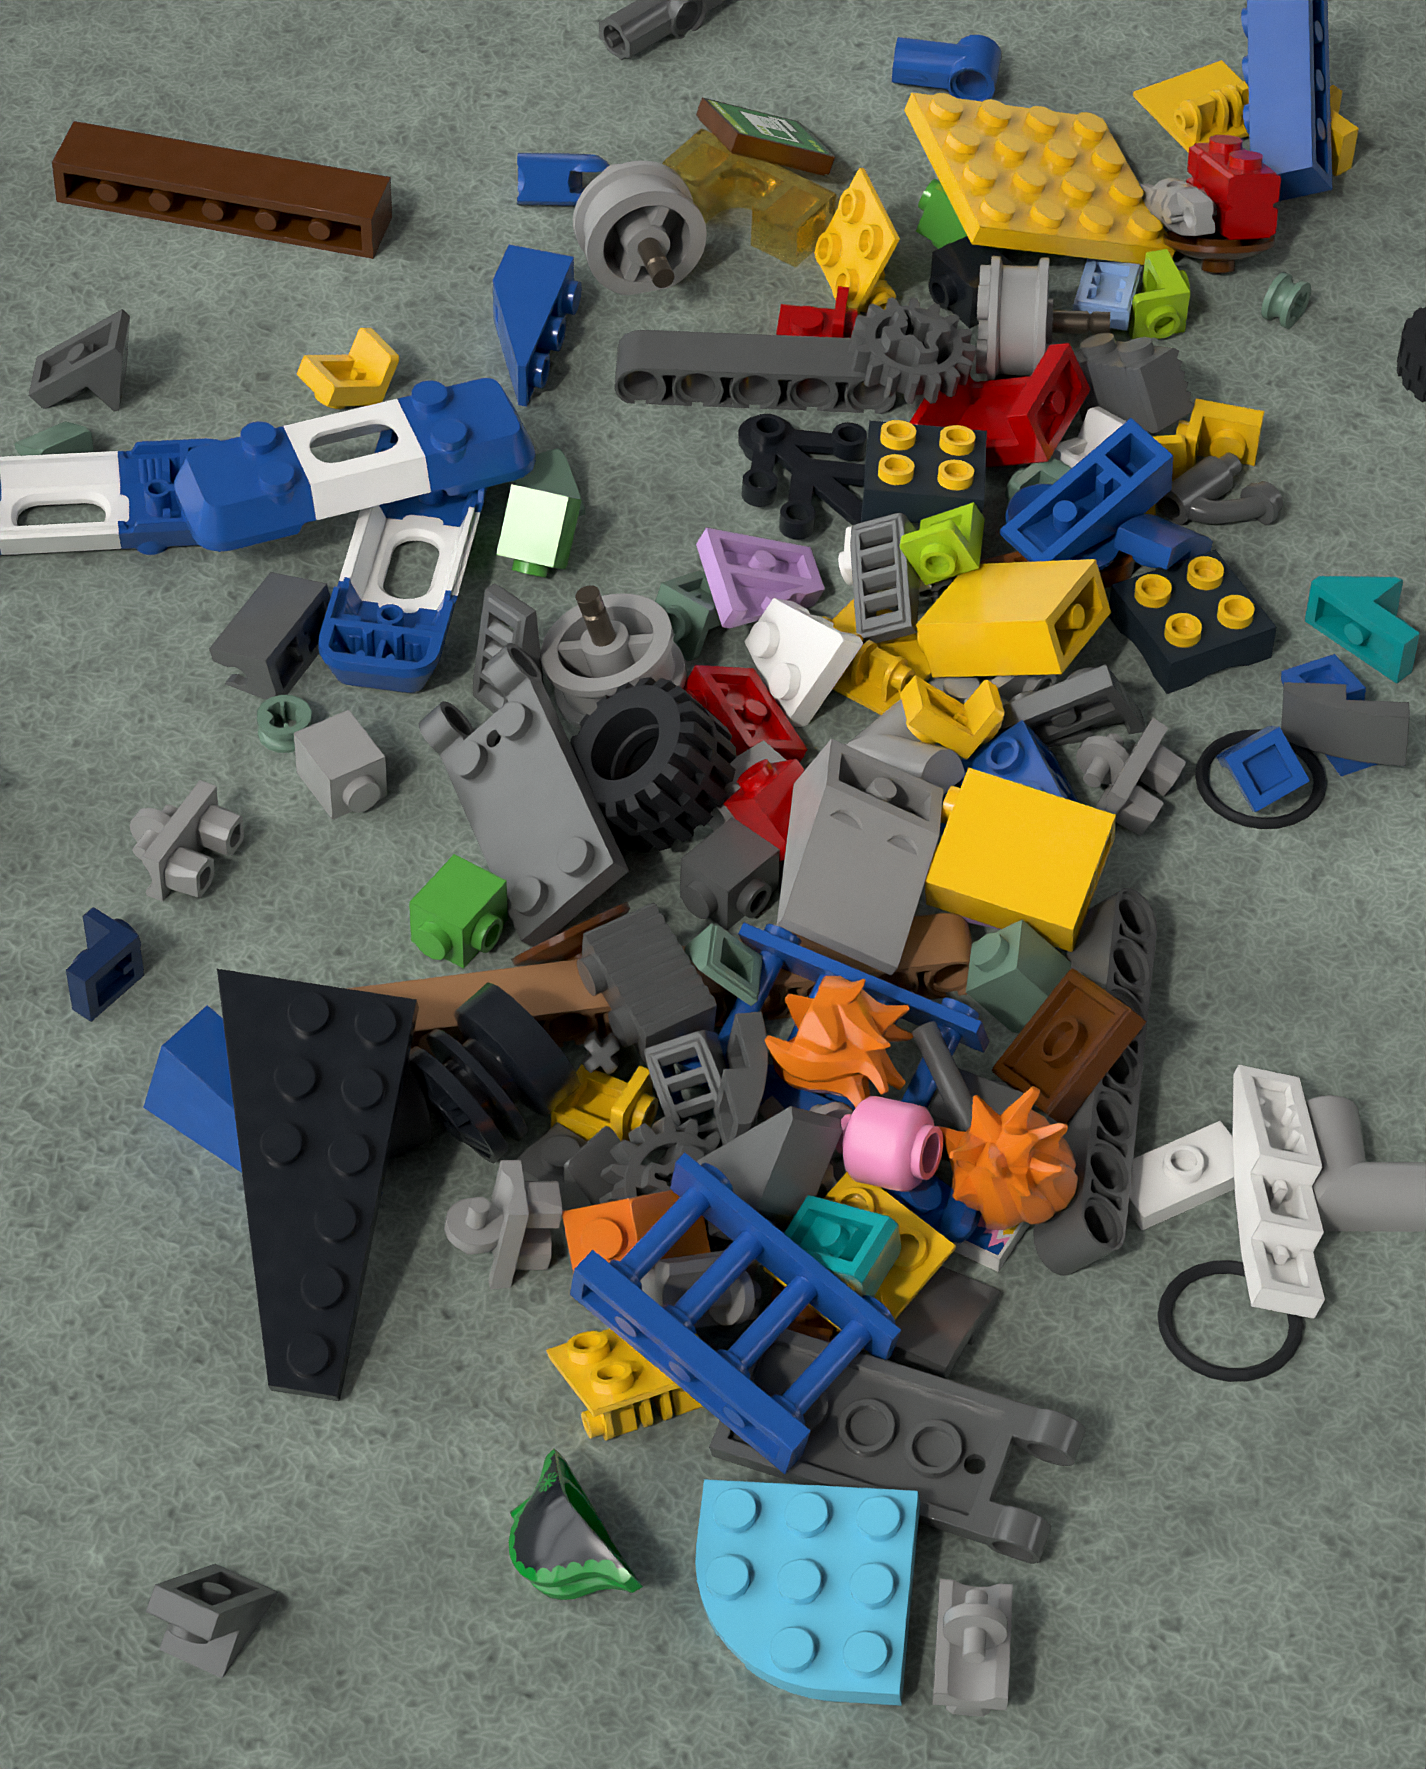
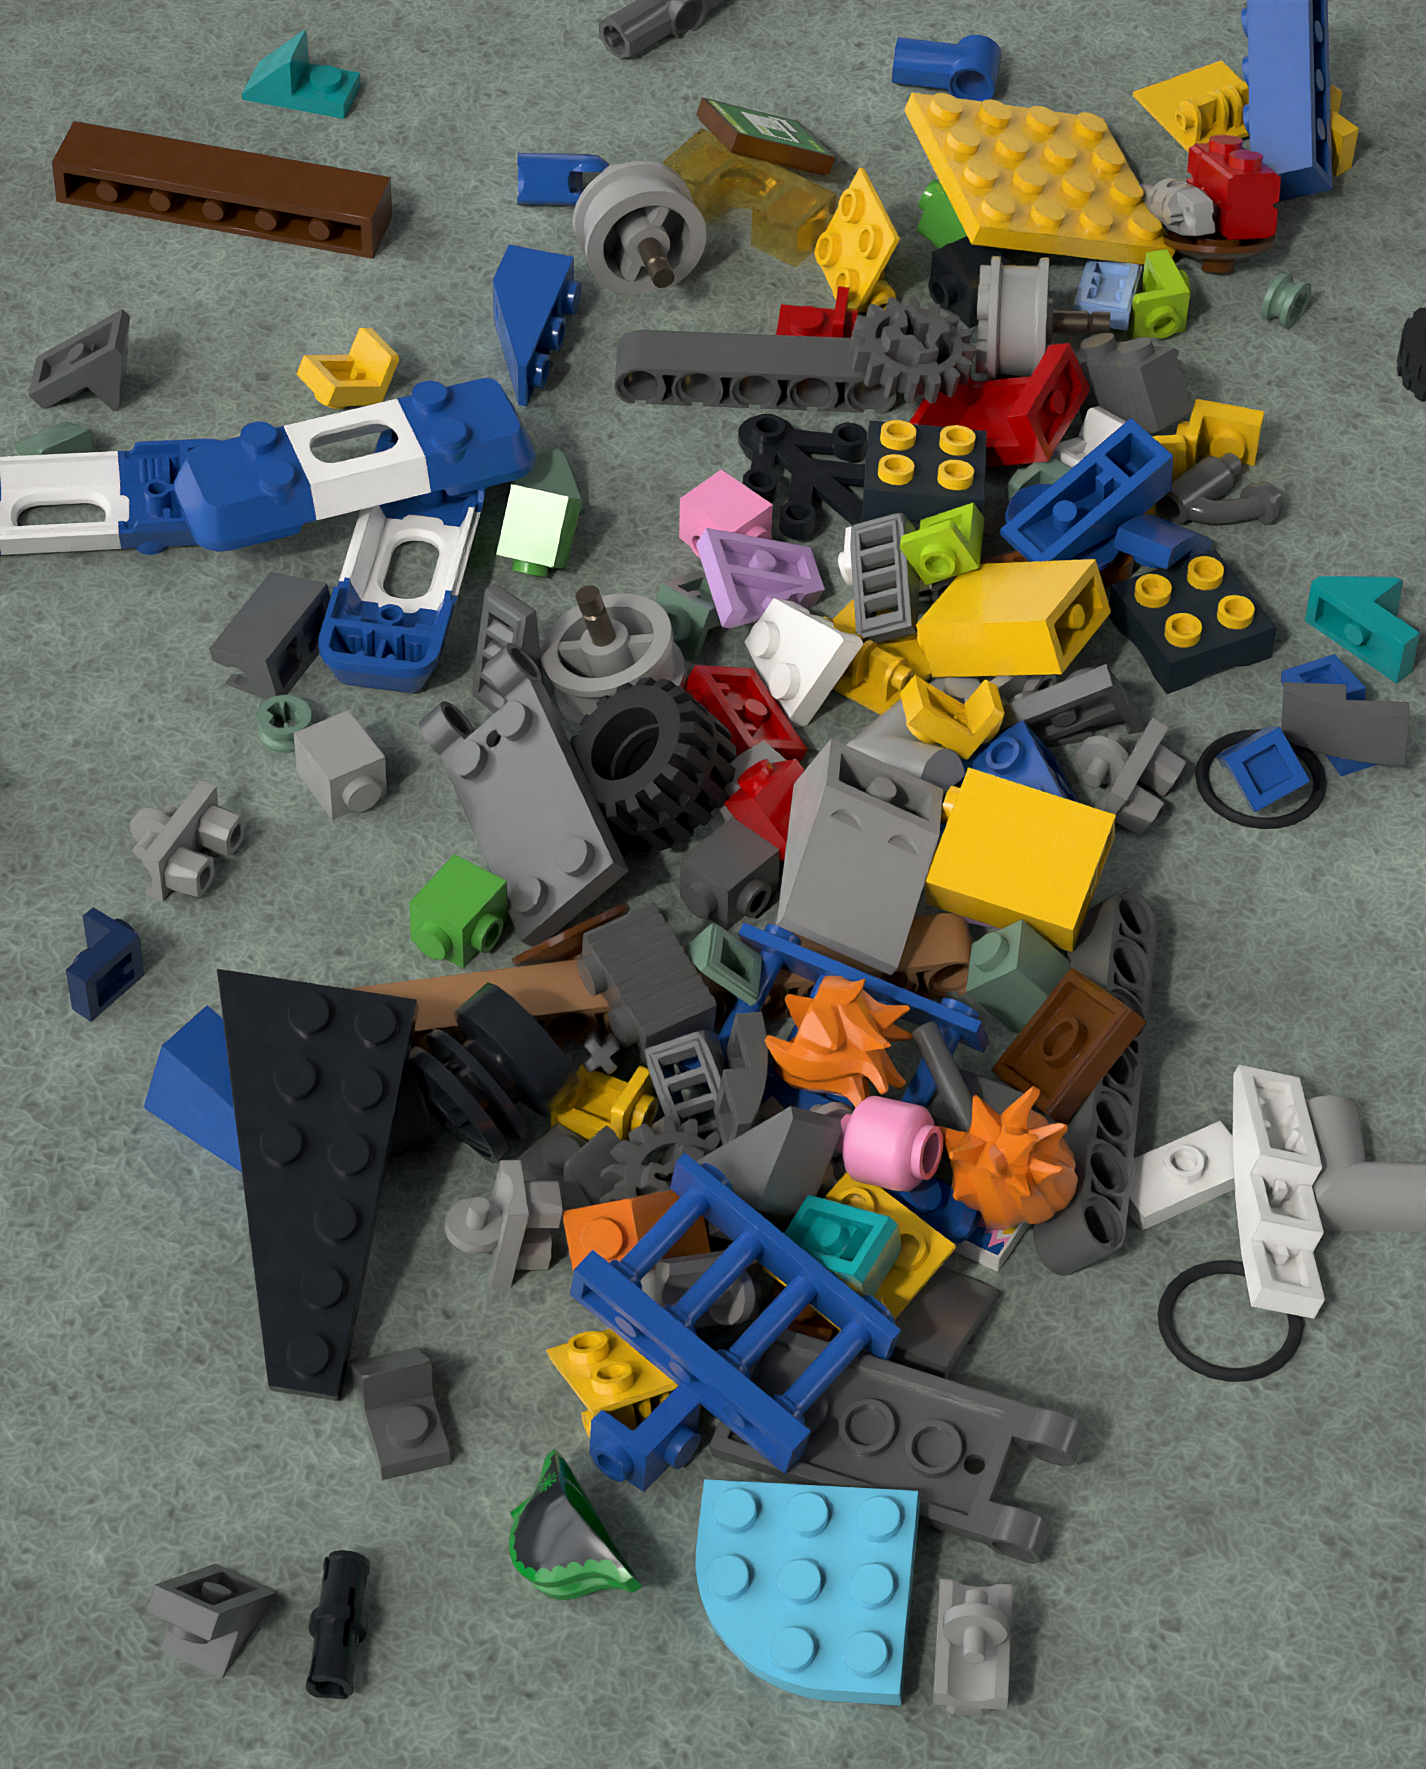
(293, 83): none -> teal slope
(338, 1625): none -> black pin
(401, 1412): none -> dark grey slope
(660, 1441): none -> blue bracket
(724, 506): none -> bright pink brick

